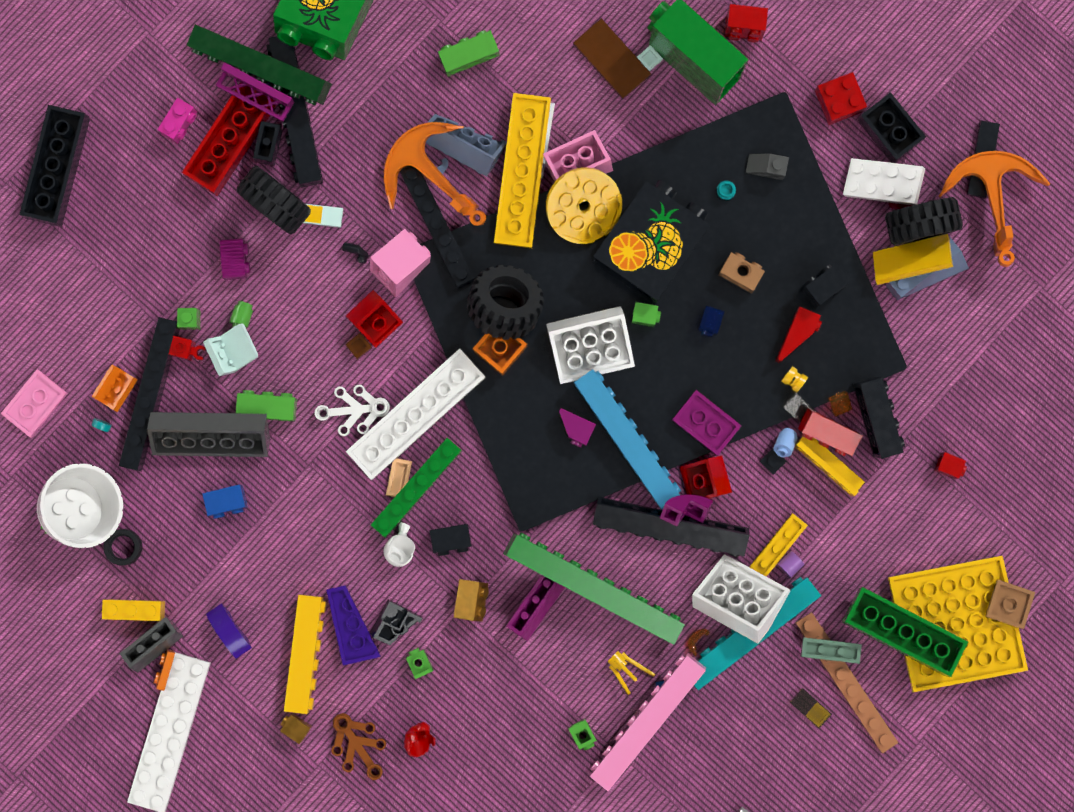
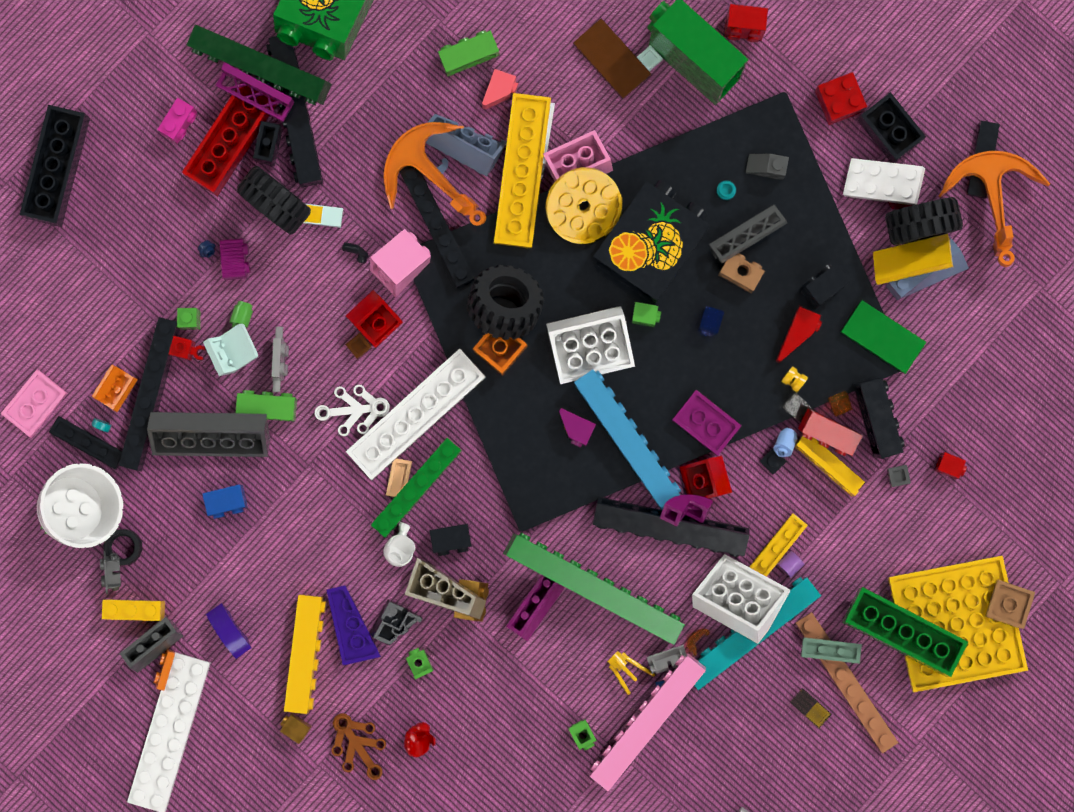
(86, 442): none -> black tile
(110, 579): none -> dark grey hinge
(206, 249): none -> dark blue plate
(280, 351): none -> light grey plate
(439, 589): none -> dark tan wedge
(499, 88): none -> coral slope
(660, 661): none -> light grey hinge
(746, 231): none -> dark grey fence
(883, 337): none -> green tile
(898, 476): none -> dark grey plate

